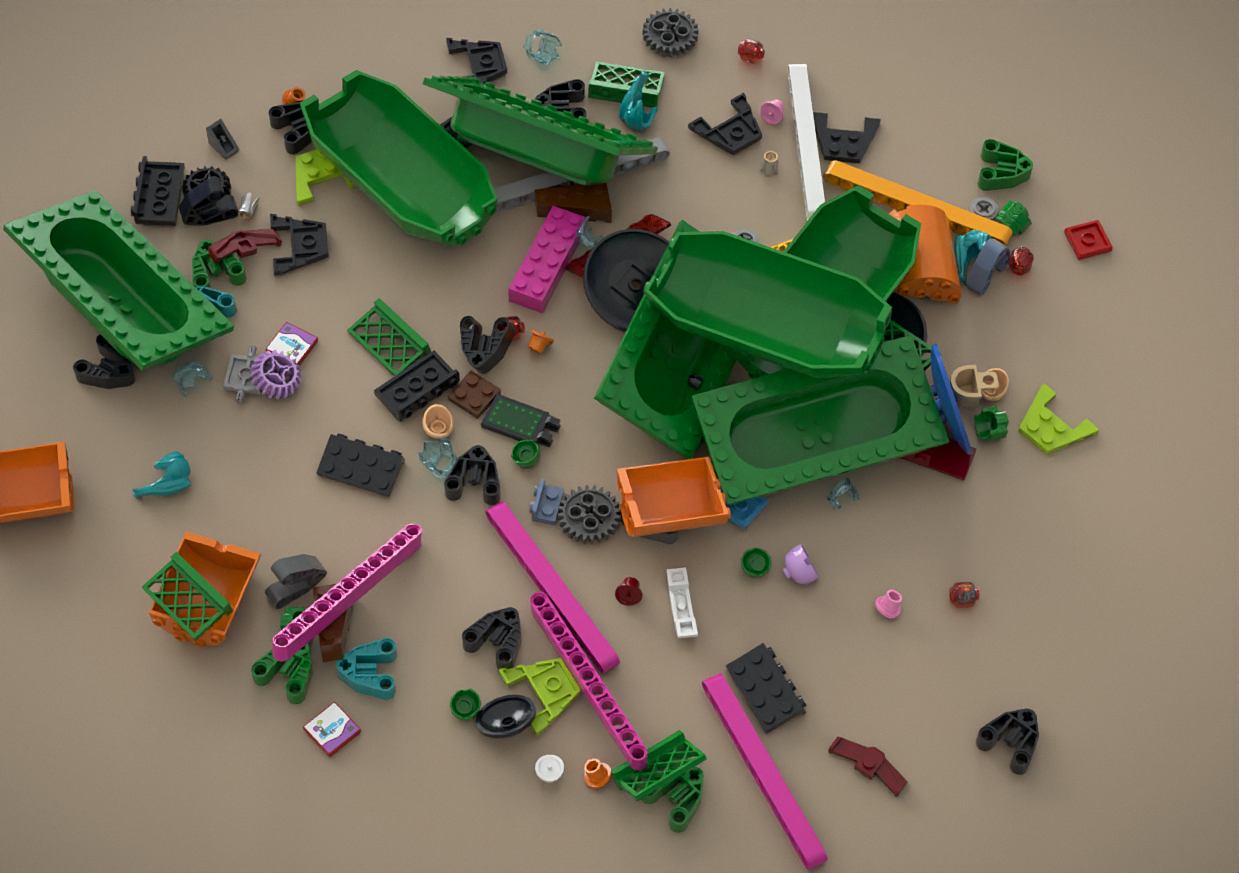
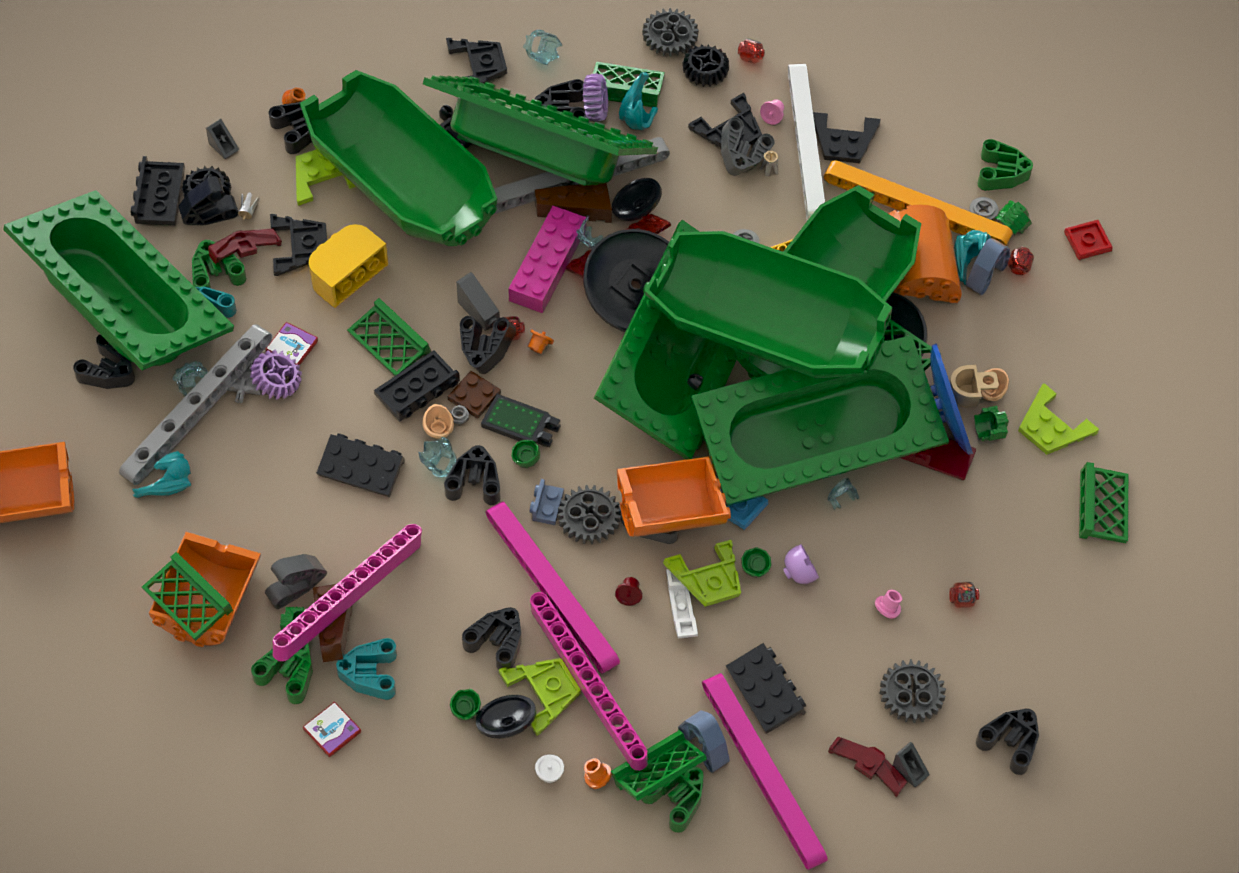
(187, 412): none -> light grey beam
(346, 263): none -> yellow brick
(443, 112): none -> black hinge
(459, 410): none -> light grey plate
(476, 301): none -> dark grey slope
(595, 97): none -> lavender gear
(637, 199): none -> black dish
(705, 65): none -> black gear
(709, 583): none -> lime wing
(710, 735): none -> sand blue connector
(737, 161): none -> dark grey connector
(910, 765): none -> dark grey slope
(931, 691): none -> dark grey gear
(1087, 503): none -> green fence

